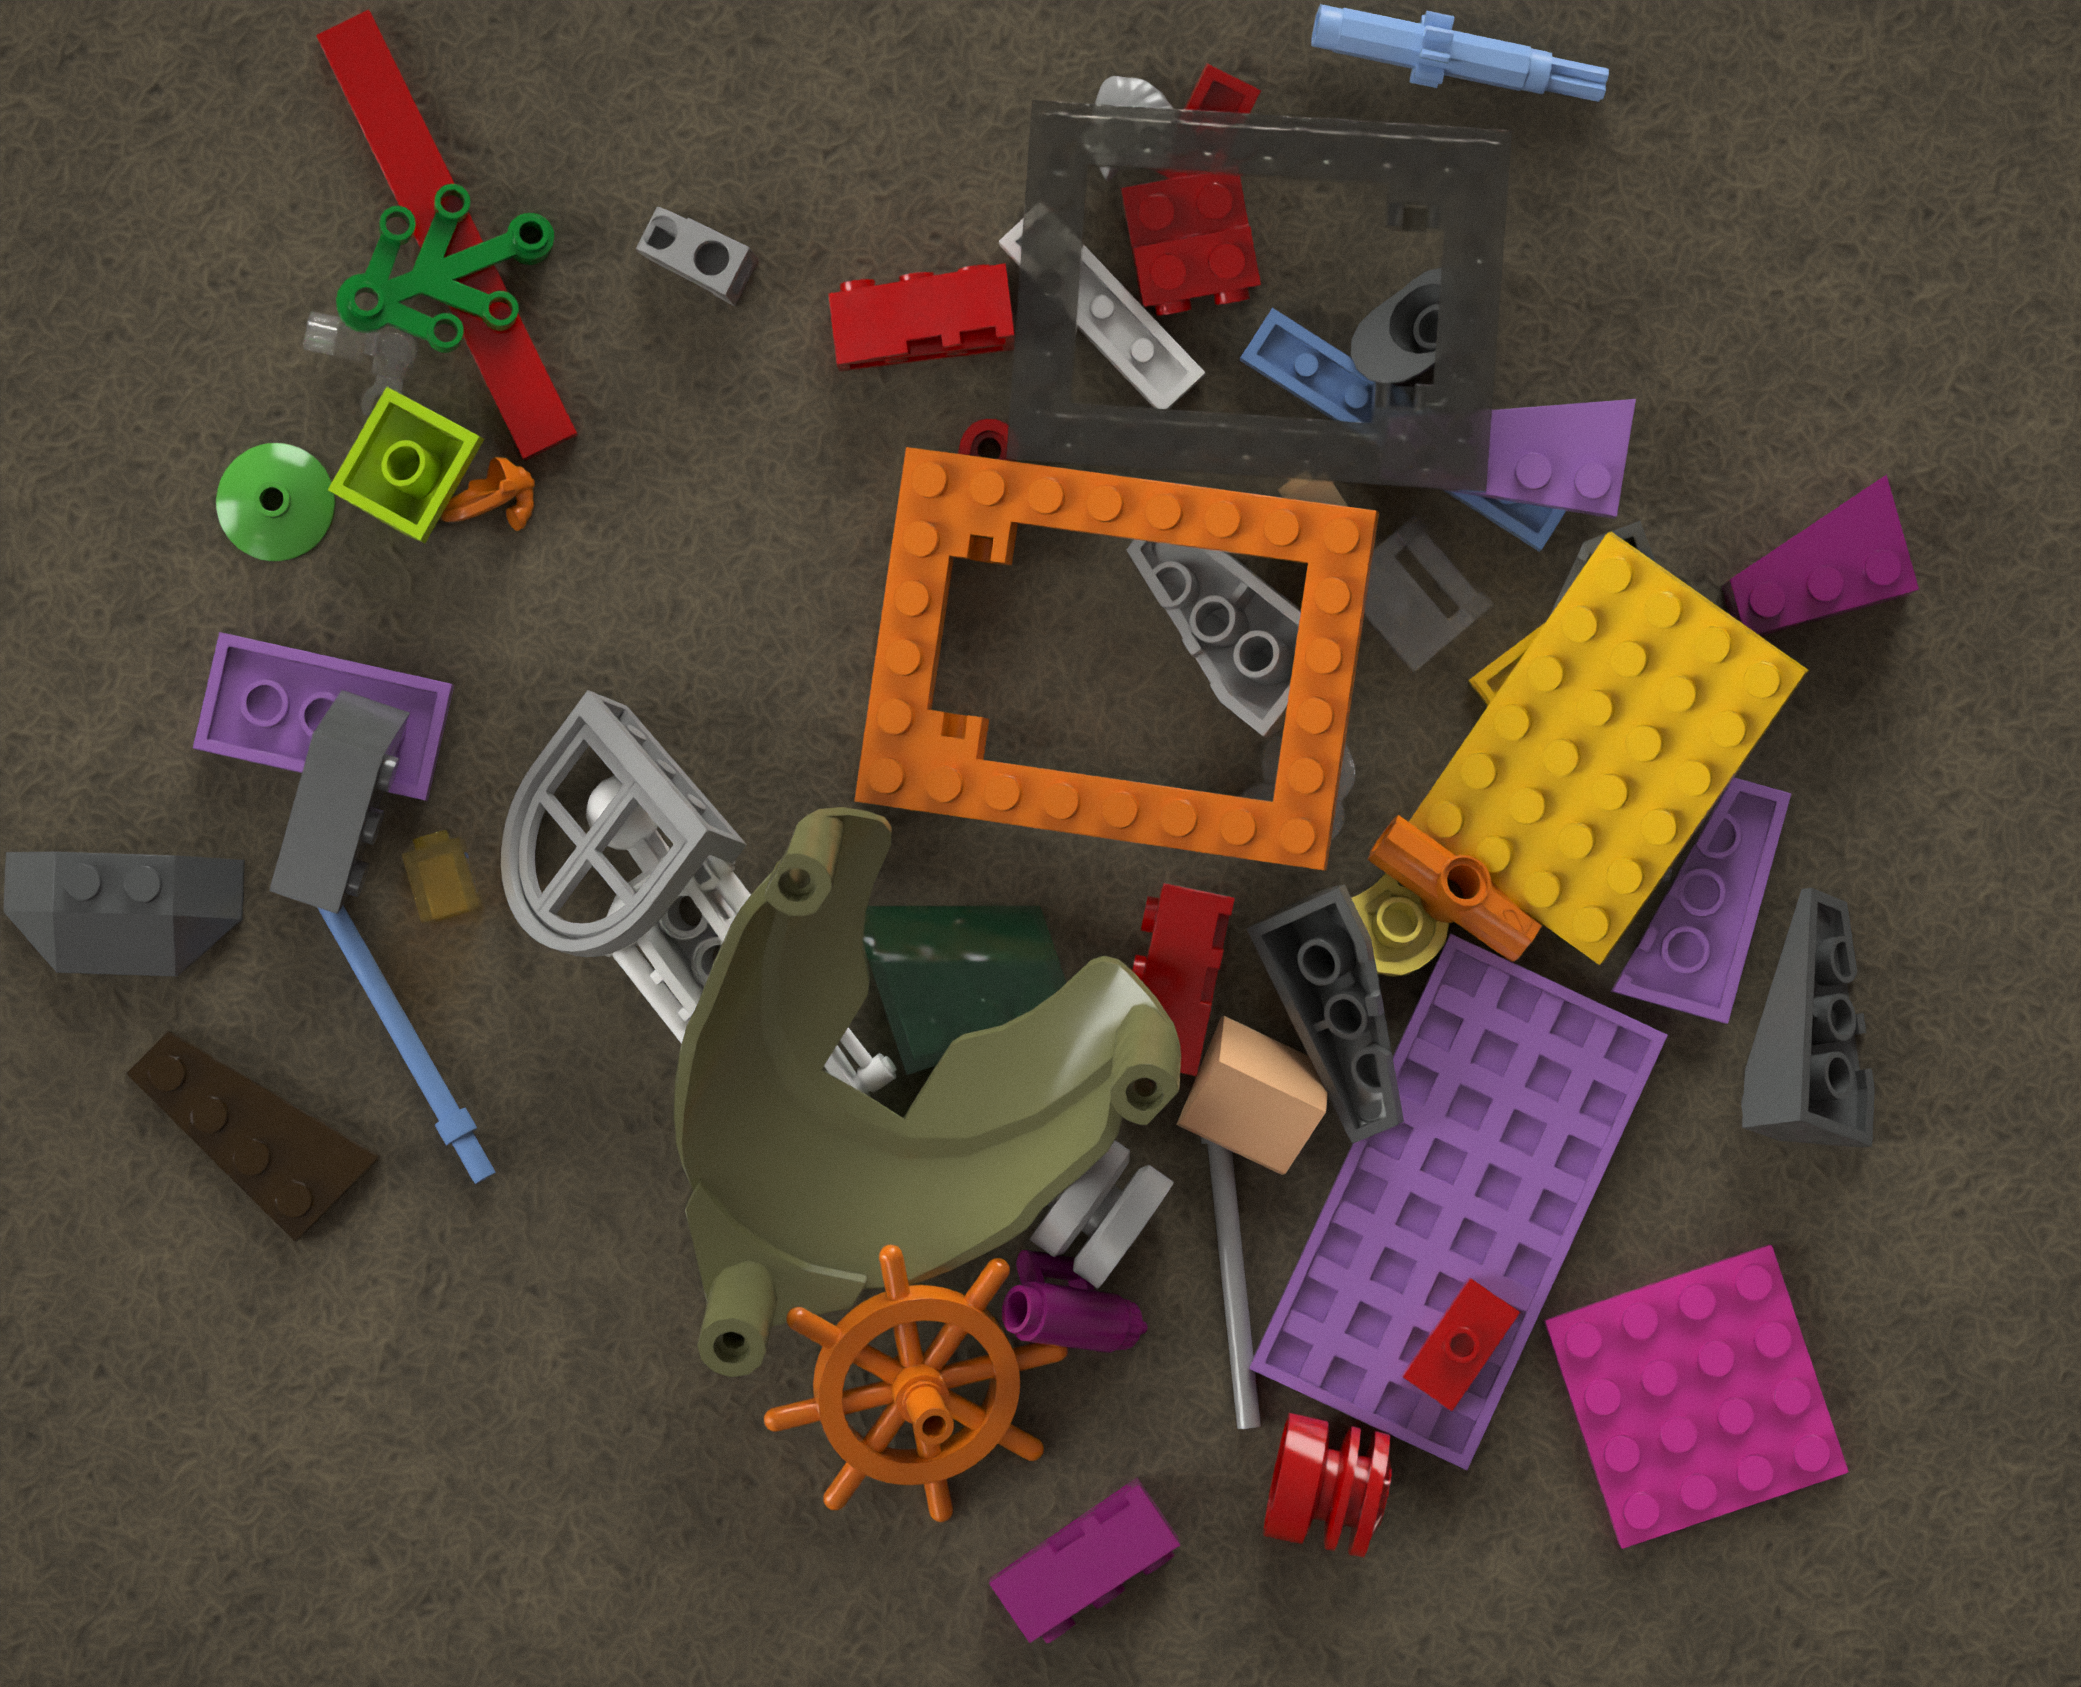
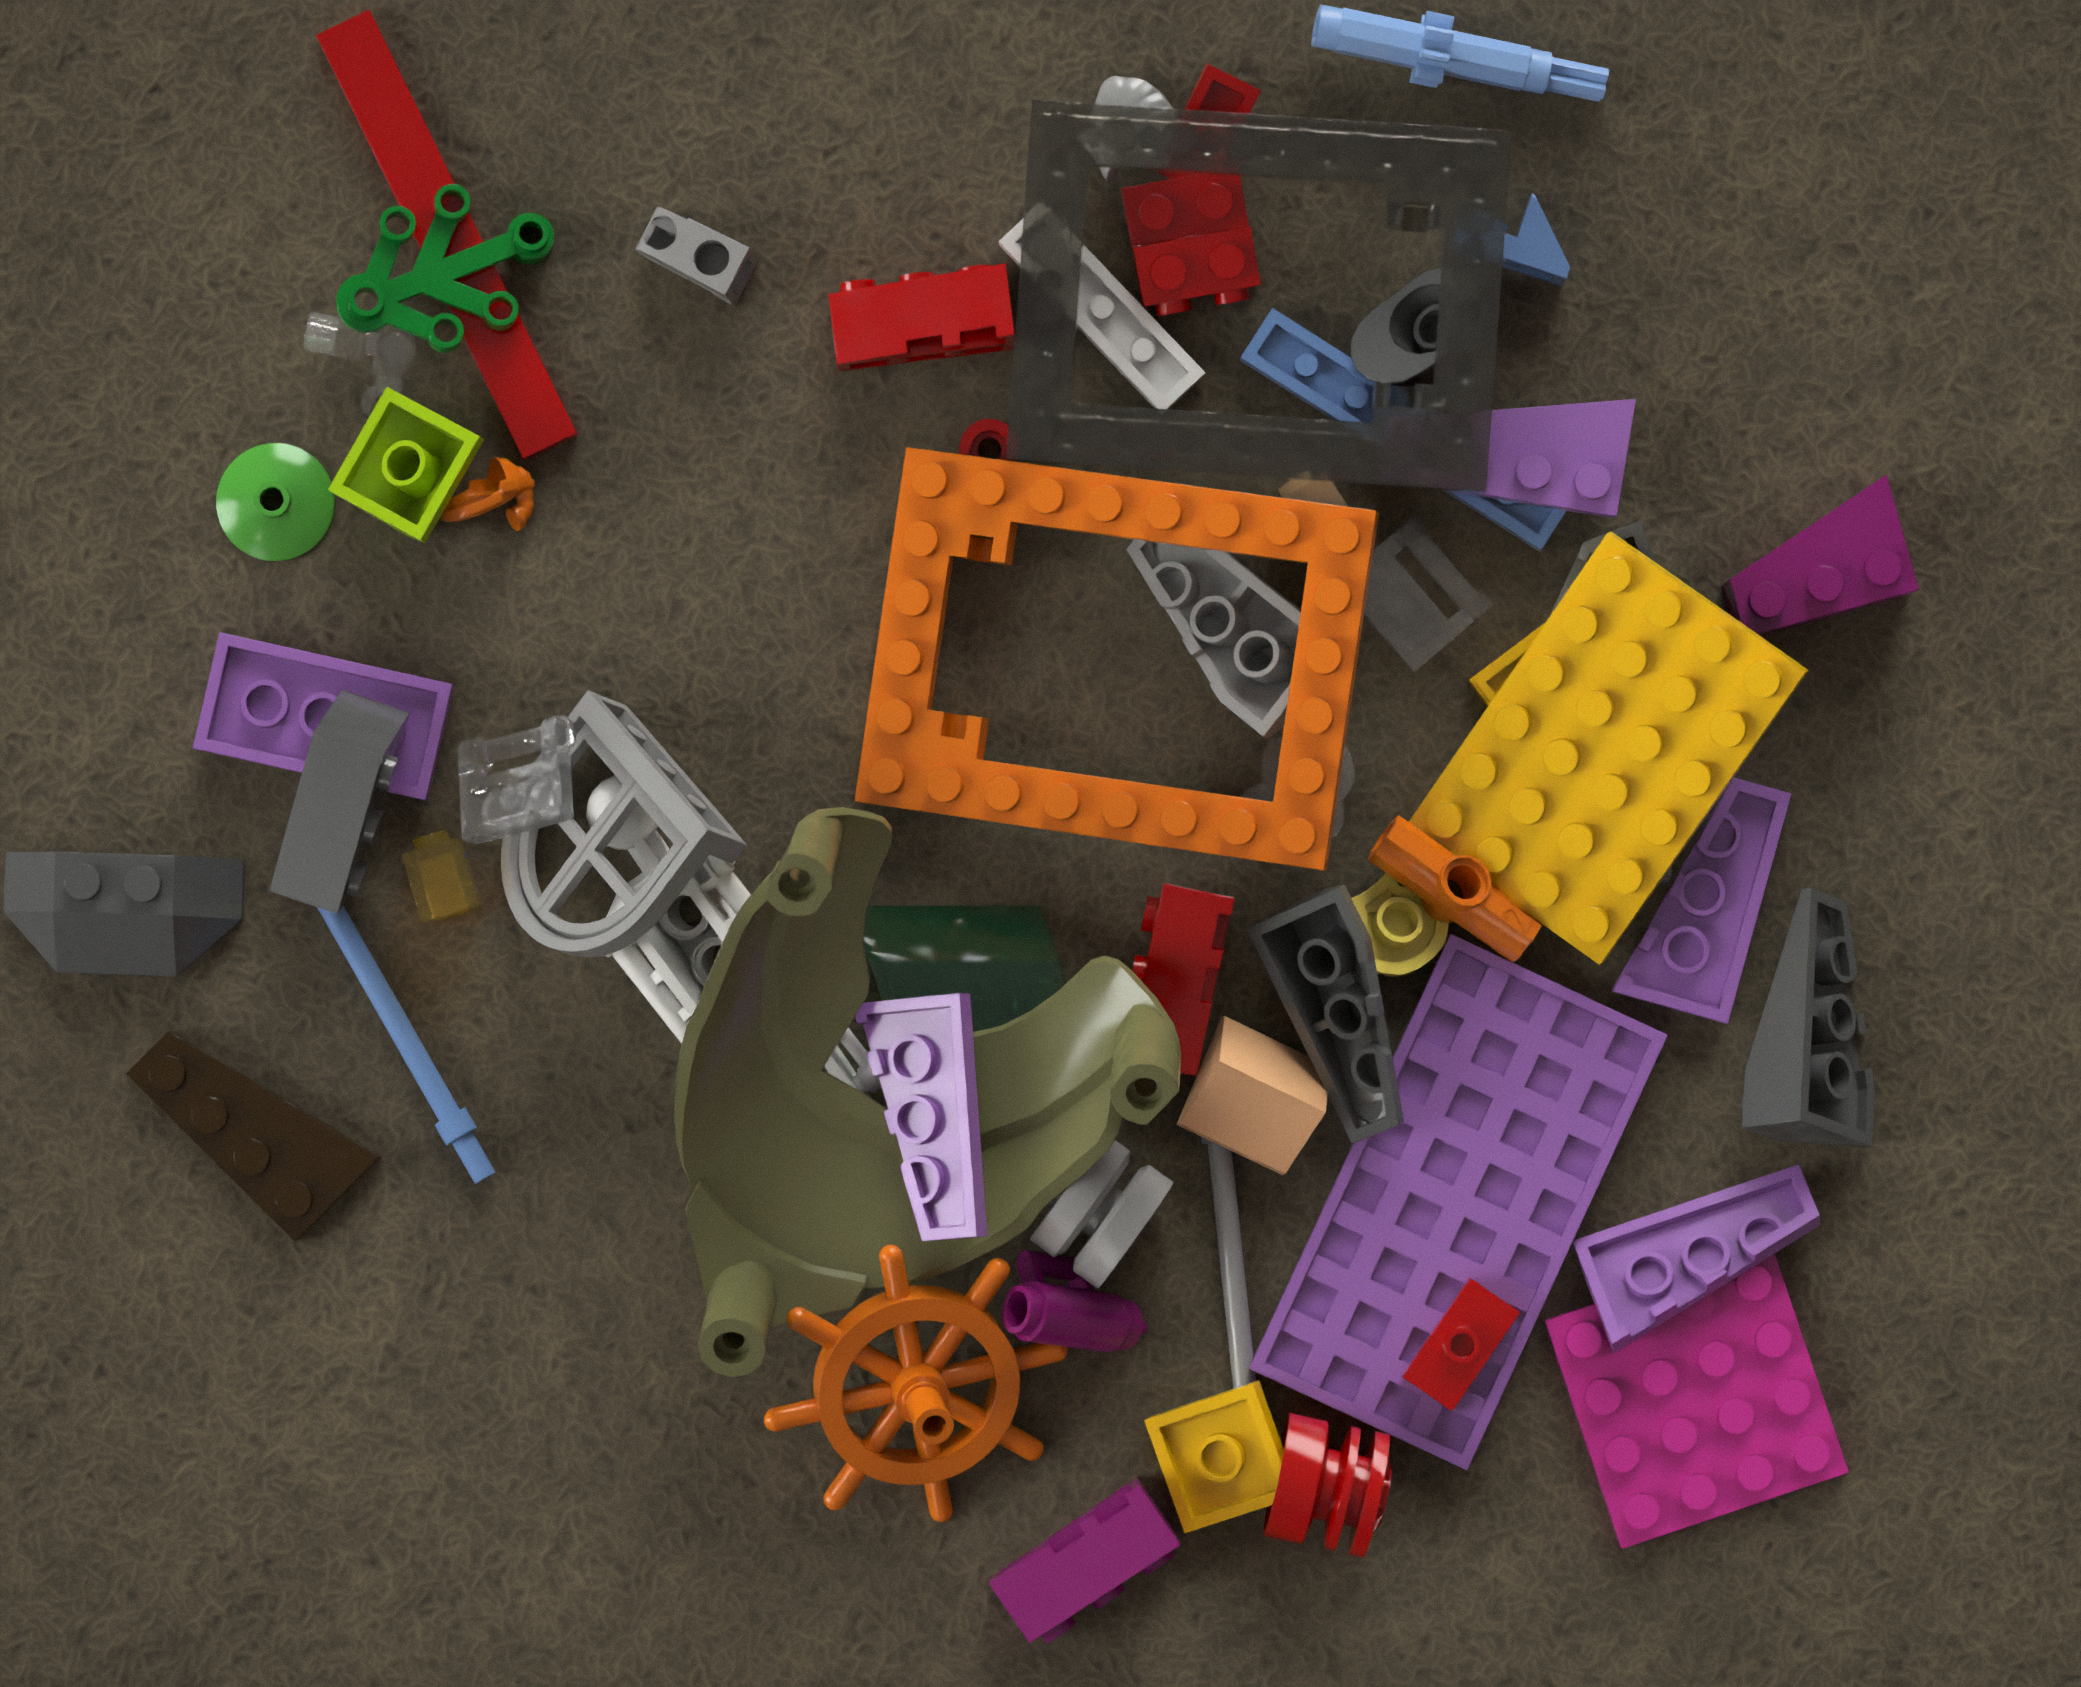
(520, 796): none -> clear plate
(930, 1087): none -> wing
(1218, 1455): none -> yellow plate
(1535, 248): none -> medium blue slope
(1683, 1253): none -> medium lavender wing

